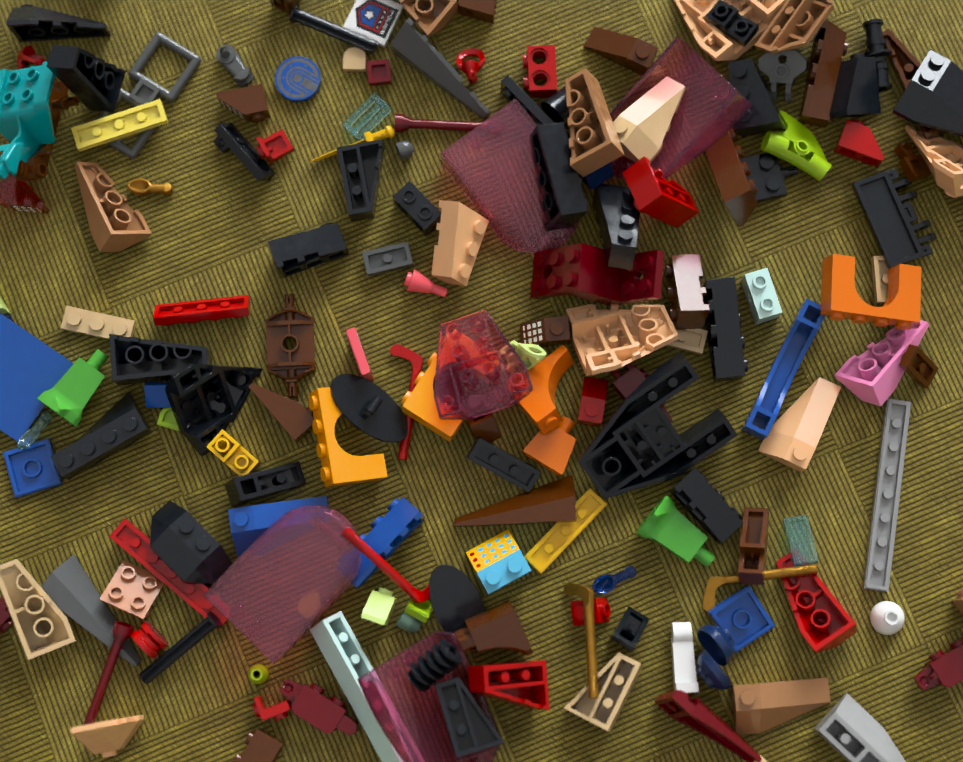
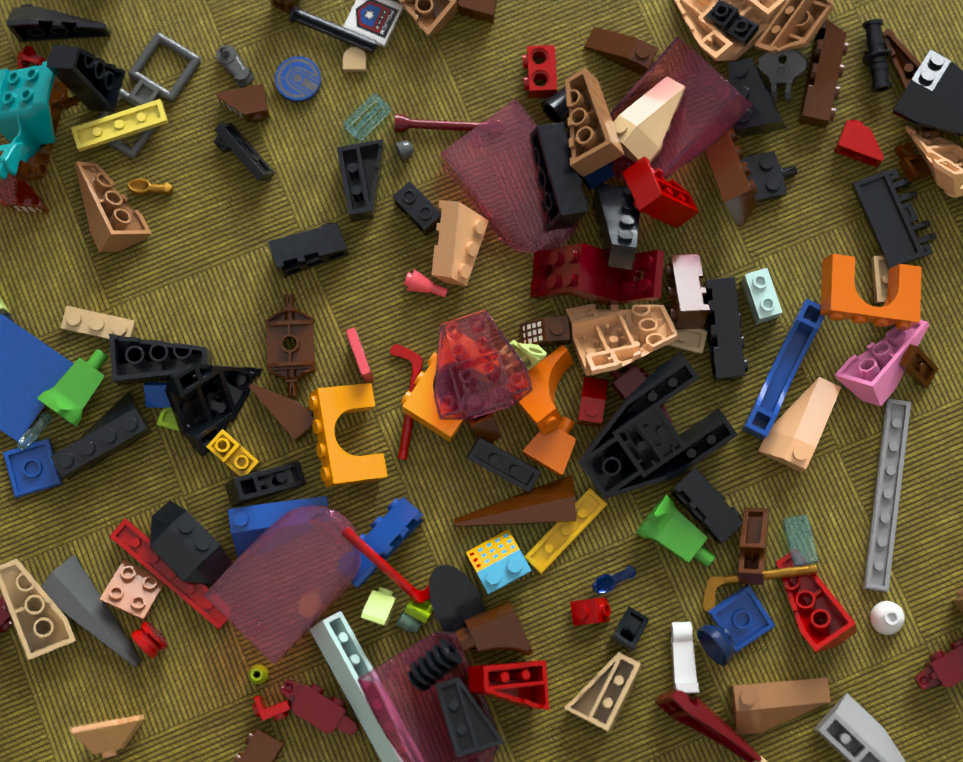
(122, 632): dark red piece -> none
(180, 648): black axle -> none
(202, 310): red plate -> none
(274, 146): red bracket -> none
(369, 408): black shield -> none
(379, 72): dark red plate -> none
(382, 134): yellow sword -> none
(387, 258): dark grey plate -> none
(424, 58): dark grey wedge -> none
(470, 67): red piece -> none
(511, 90): black plate -> none
(588, 599): pearl gold piece -> none
(711, 672): dark blue piece -> none
(797, 147): lime pin -> none
(856, 88): black slope -> none

